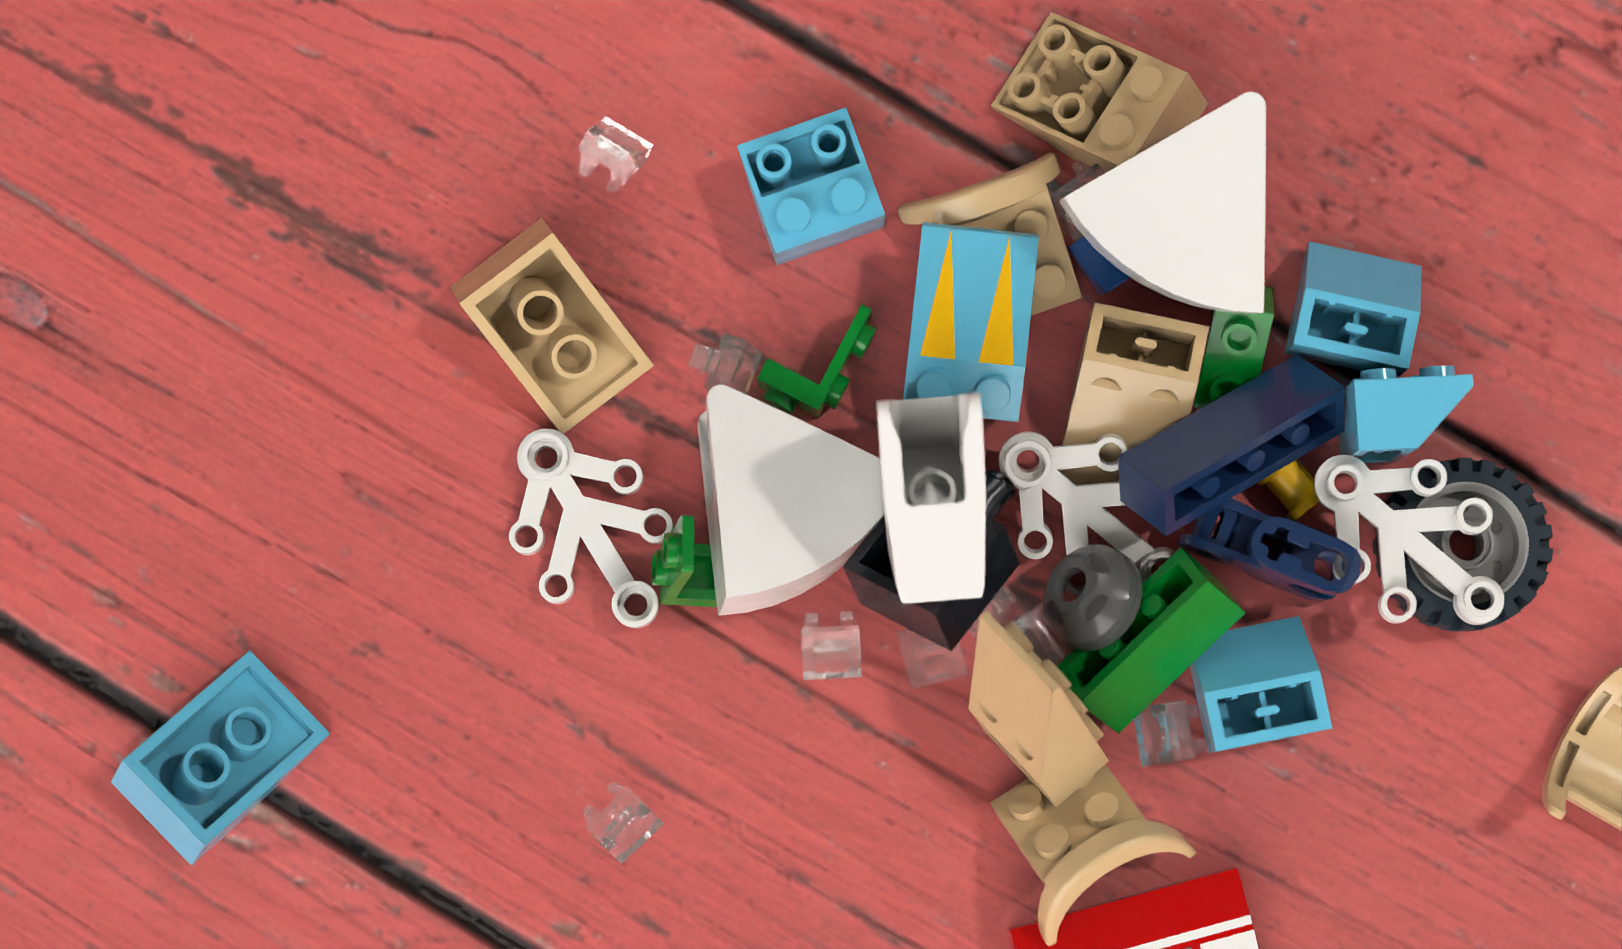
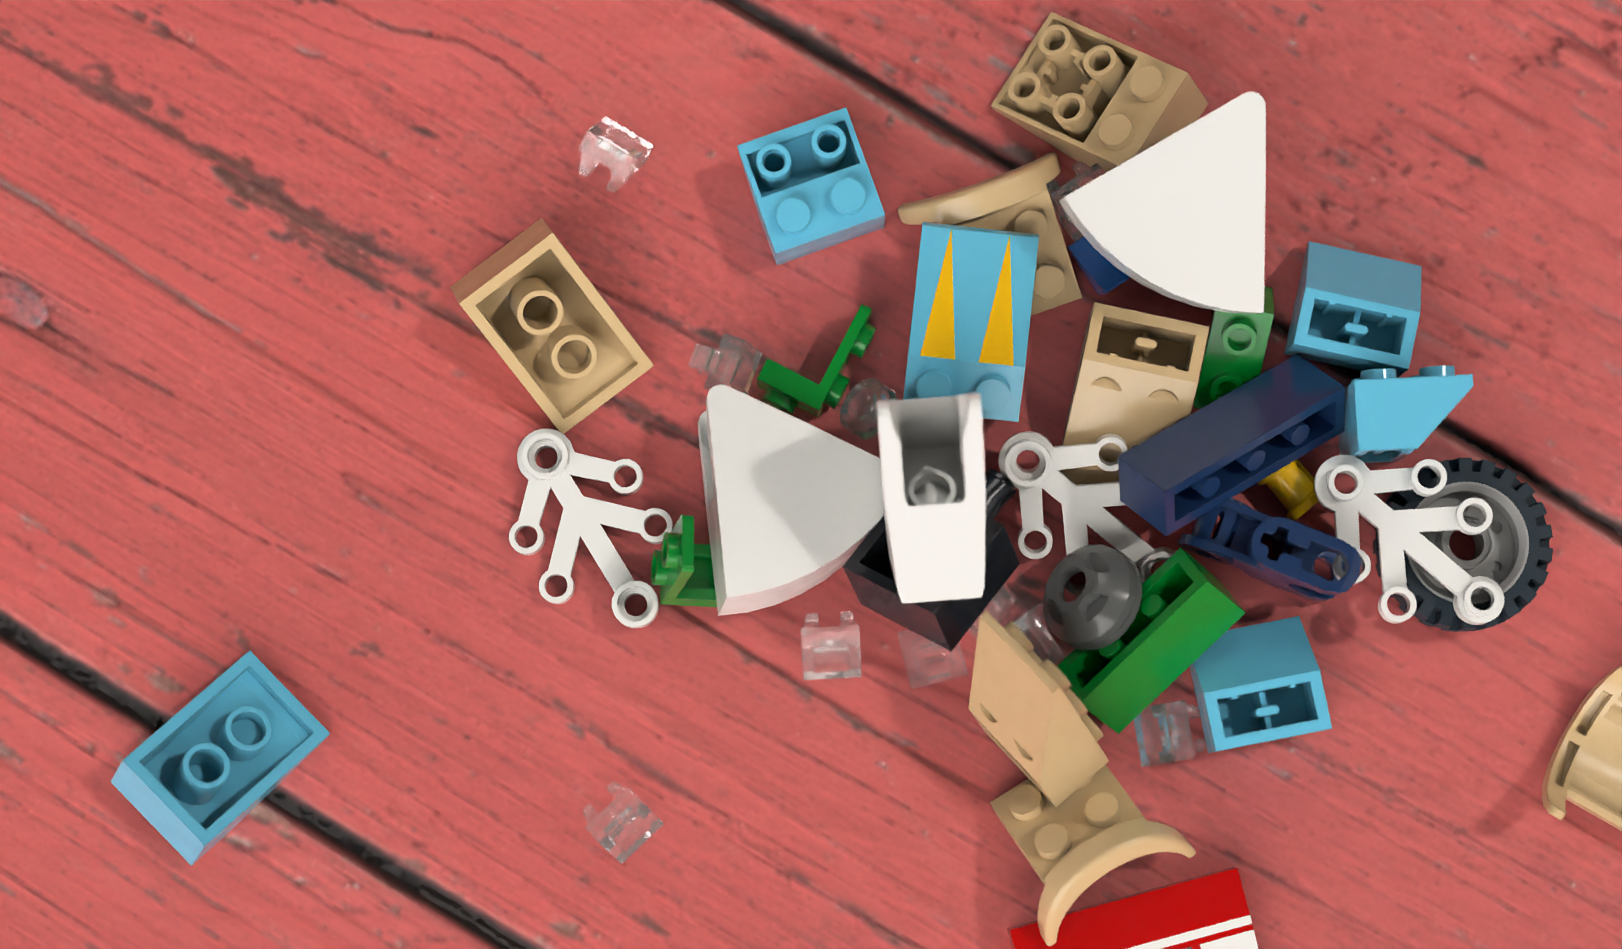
(860, 407): none -> clear tile

